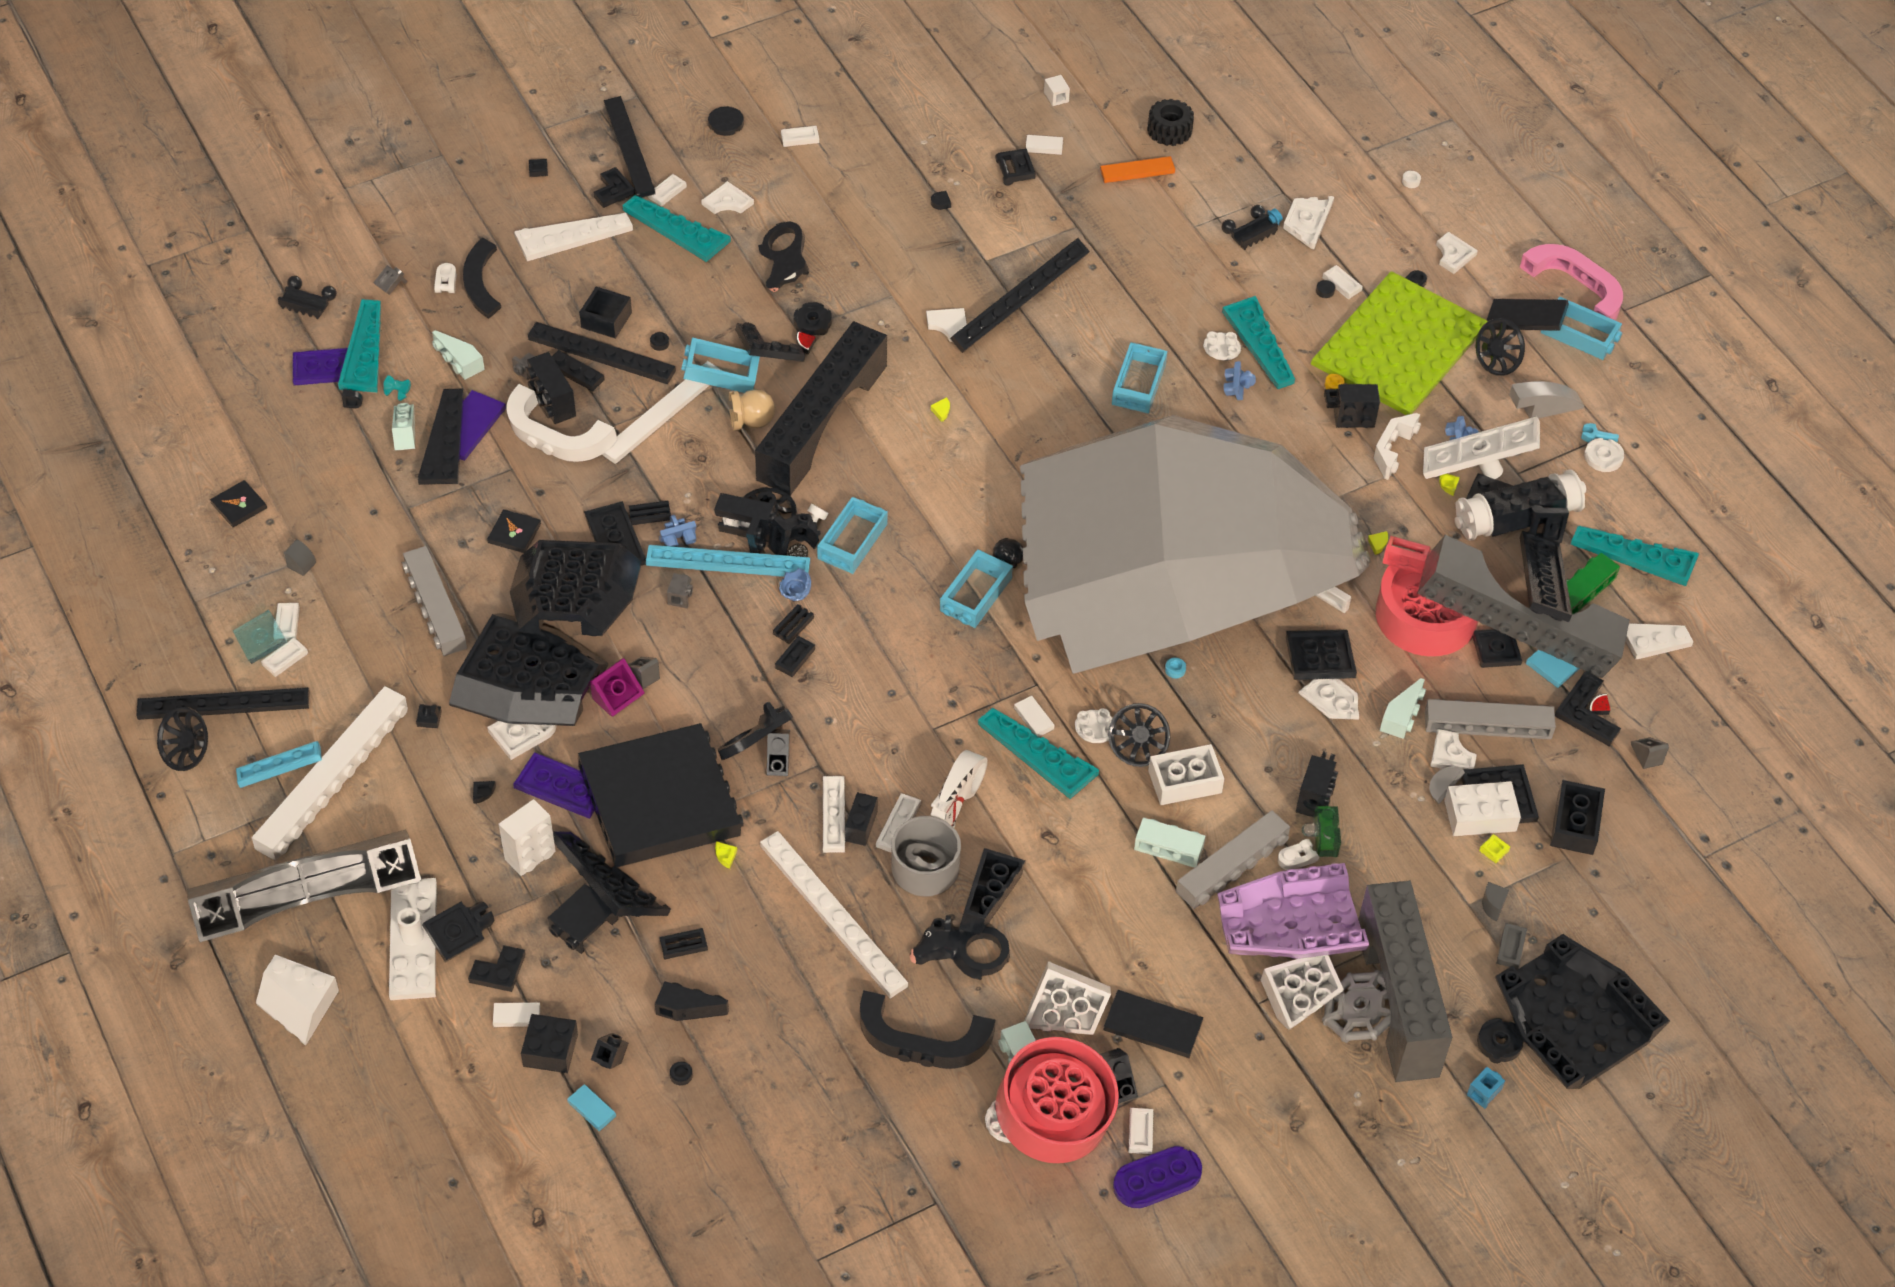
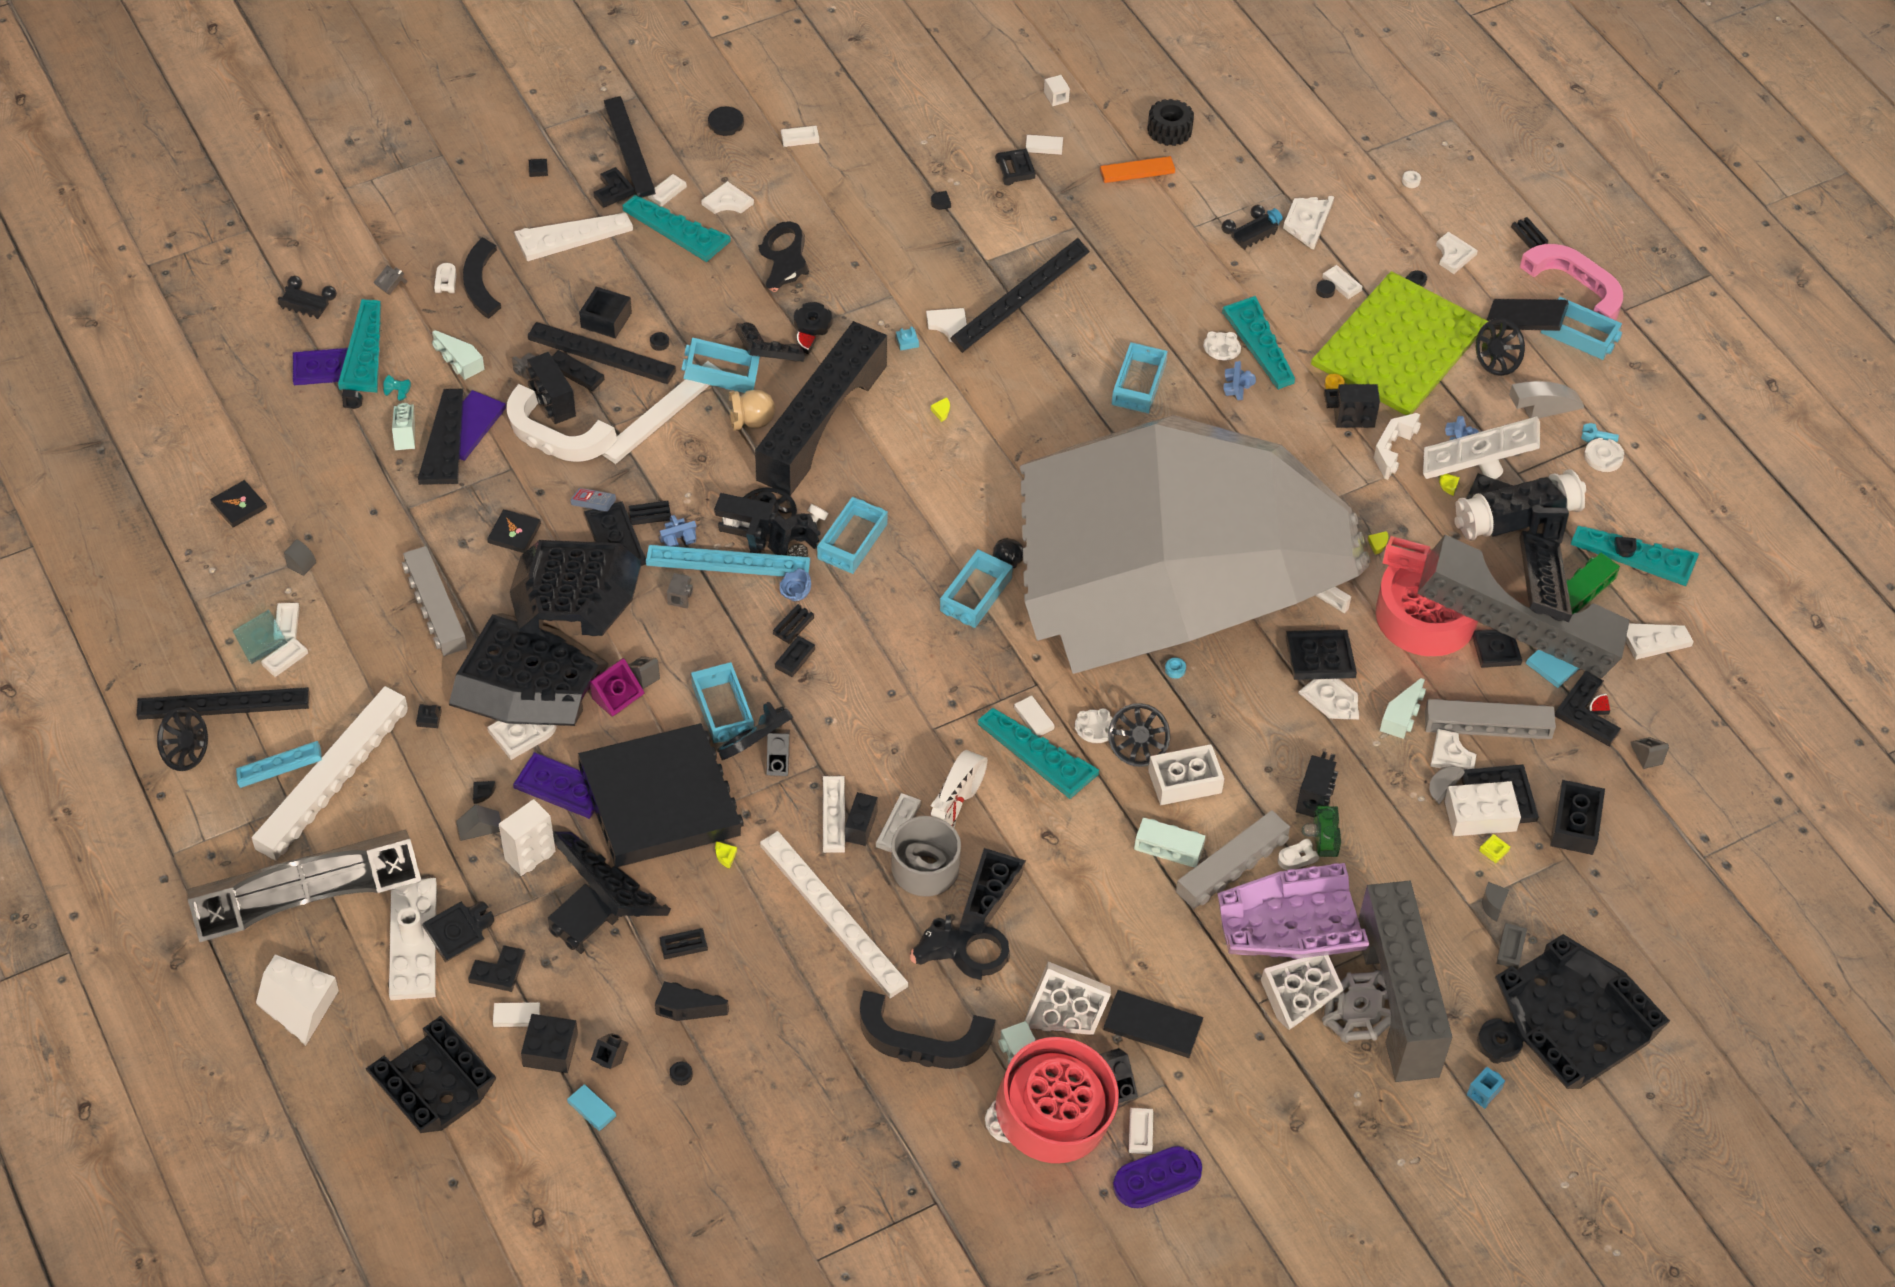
(449, 1070): none -> black slope
(478, 822): none -> dark grey slope
(593, 499): none -> sand blue tile
(722, 674): none -> medium azure window
(907, 339): none -> medium azure tile
(1532, 233): none -> black tile
(1625, 546): none -> black tile

